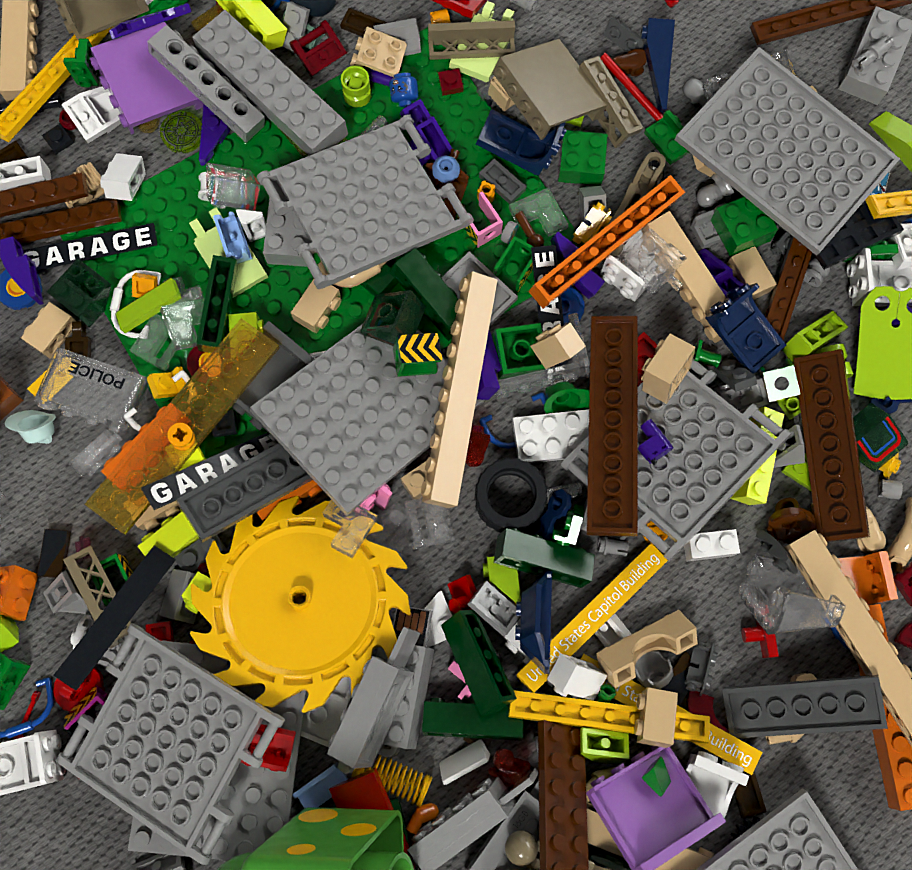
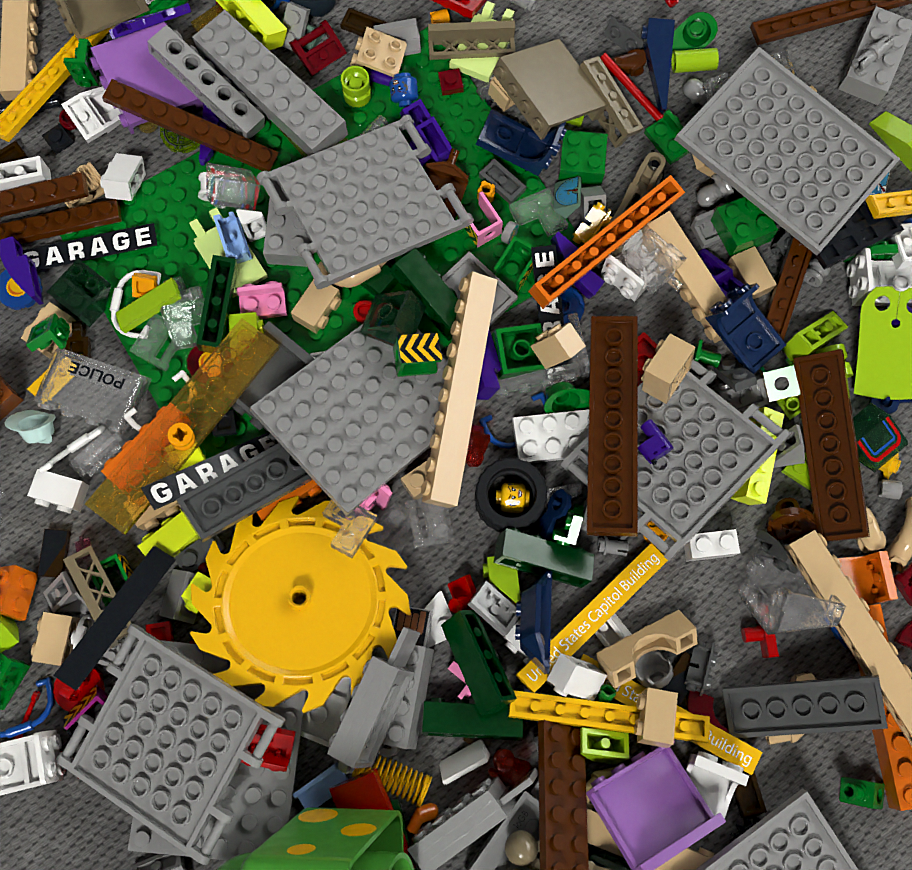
(47, 330): none -> green bracket
(53, 638): none -> tan brick
(58, 490): none -> white brick
(72, 447): none -> white piece
(163, 385): yellow bracket -> none
(190, 126): none -> reddish brown plate
(265, 299): none -> bright pink bracket
(361, 310): none -> red tile
(446, 175): medium blue plate -> none
(513, 498): none -> yellow head
(533, 238): reddish brown bar -> none
(567, 196): none -> slope
(657, 776): green slope -> none
(695, 32): none -> green piece
(695, 60): none -> lime pin
(862, 793): none -> green bracket

